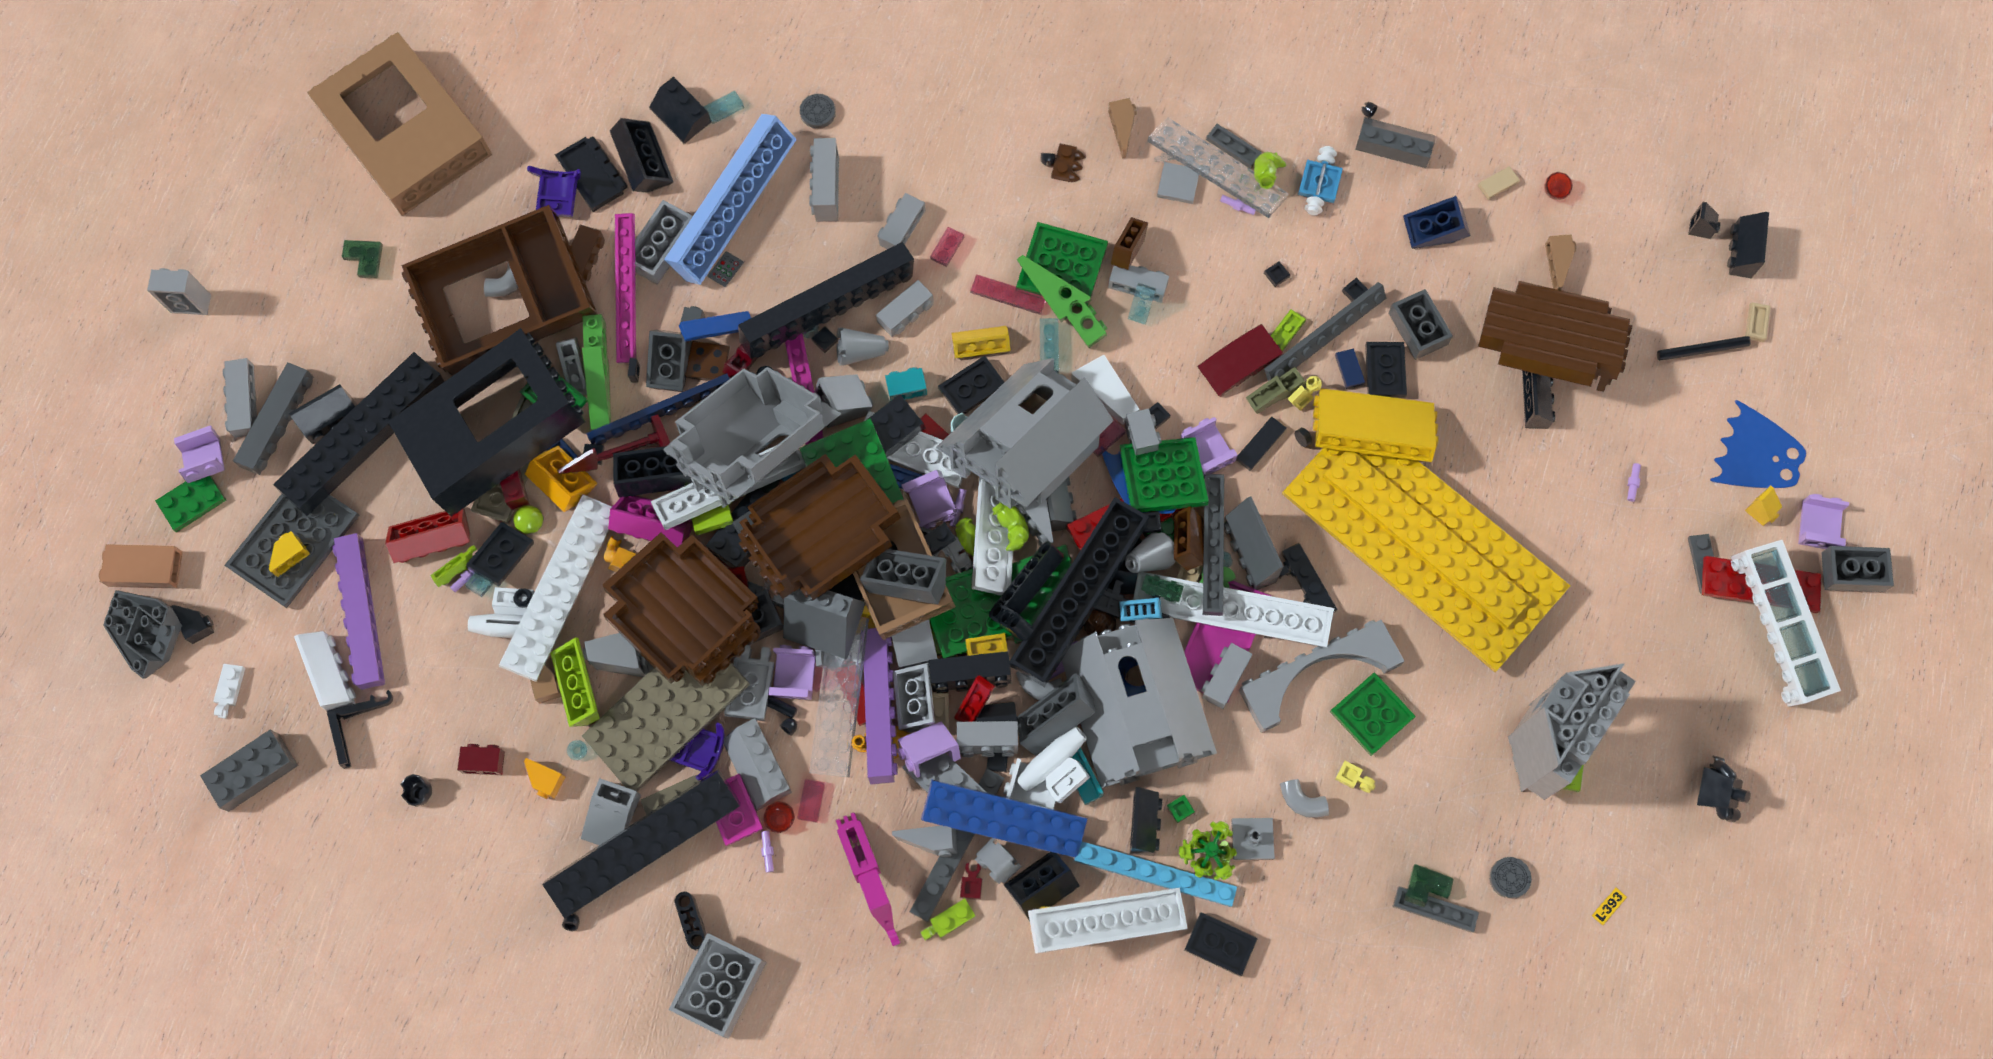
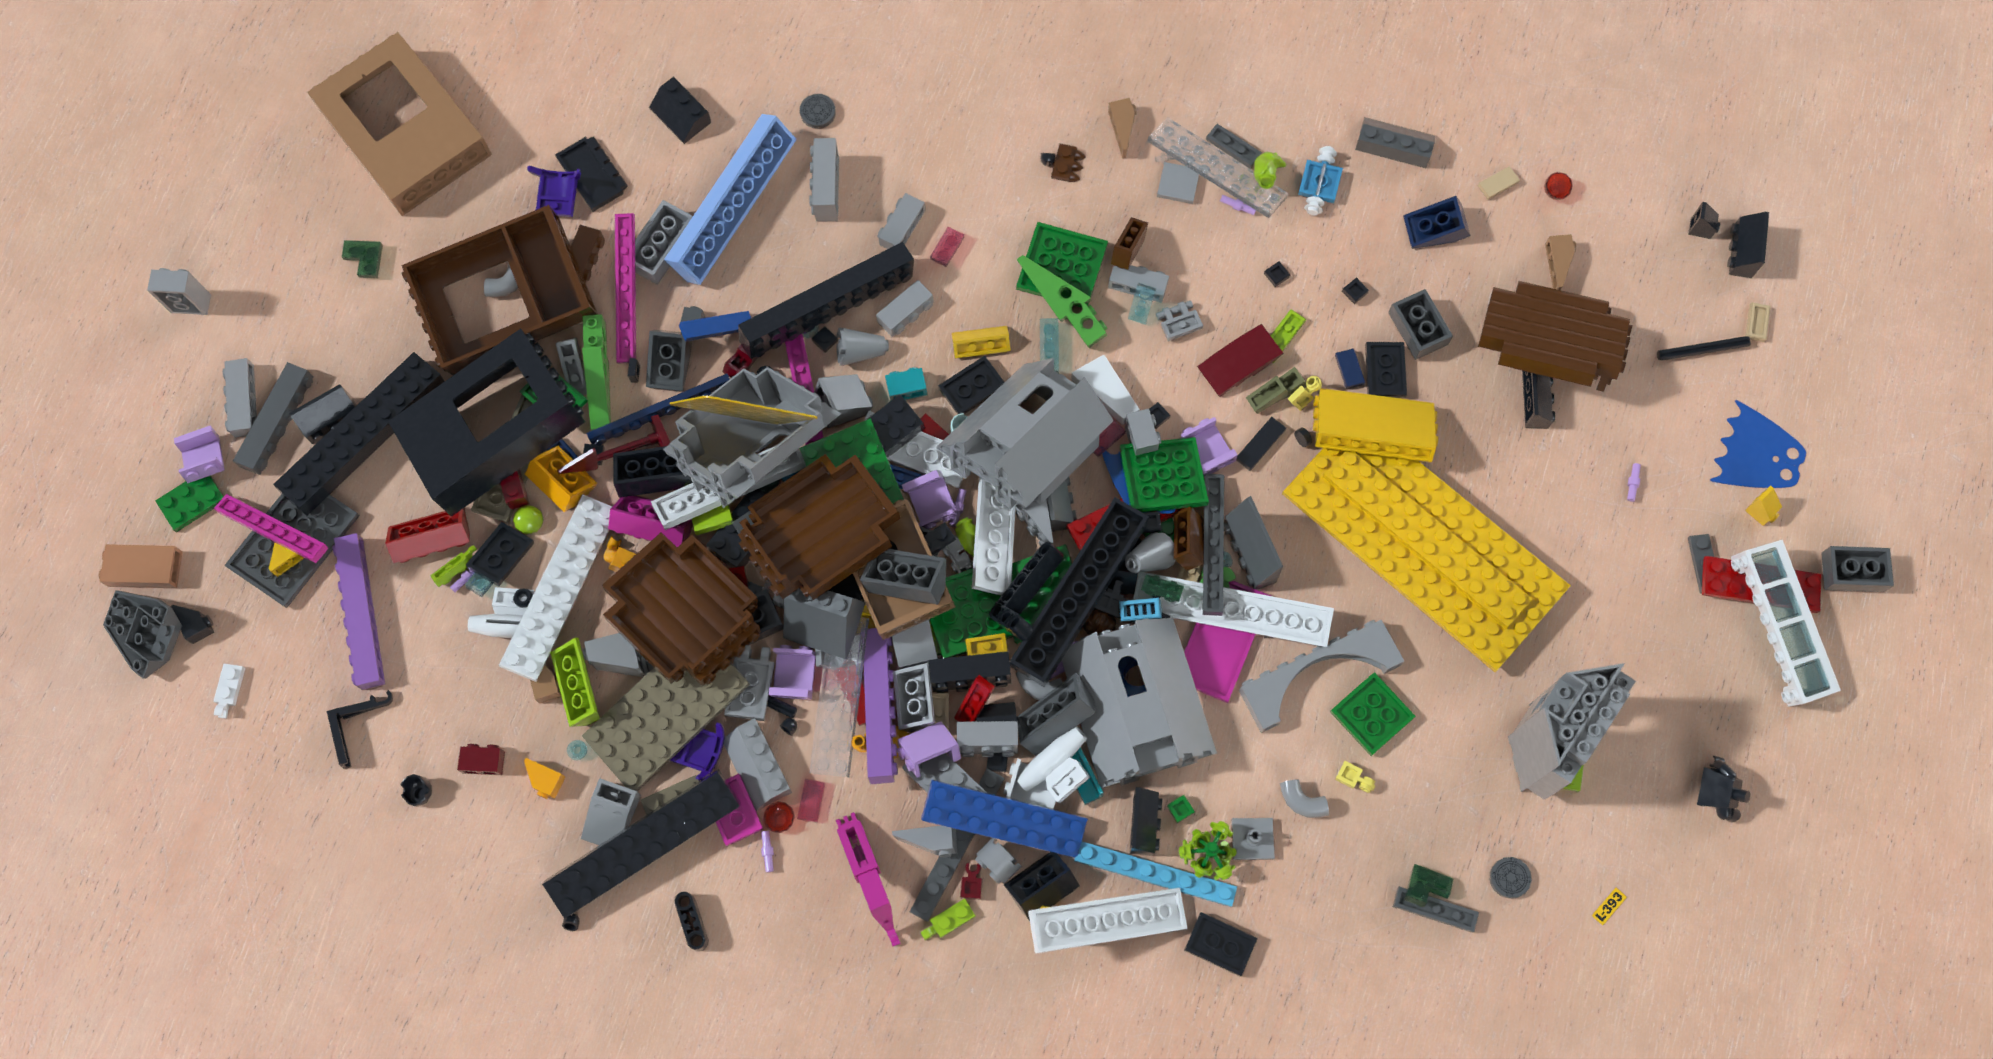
(249, 770): dark grey brick -> none
(271, 528): none -> dark pink plate
(325, 670): white slope -> none
(640, 155): black slope -> none
(706, 360): reddish brown tile -> none
(717, 986): light grey slope -> none
(724, 107): clear light blue plate -> none
(725, 269): dark grey sticker -> none
(742, 410): none -> yellow piece
(1007, 294): clear pink tile -> none
(1016, 524): lime animal -> none
(1182, 324): none -> light grey plate
(1226, 675): light grey brick -> none
(1300, 567): black hinge -> none
(1327, 332): dark grey plate -> none
(1369, 109): black hinge -> none
(1821, 521): lavender panel -> none

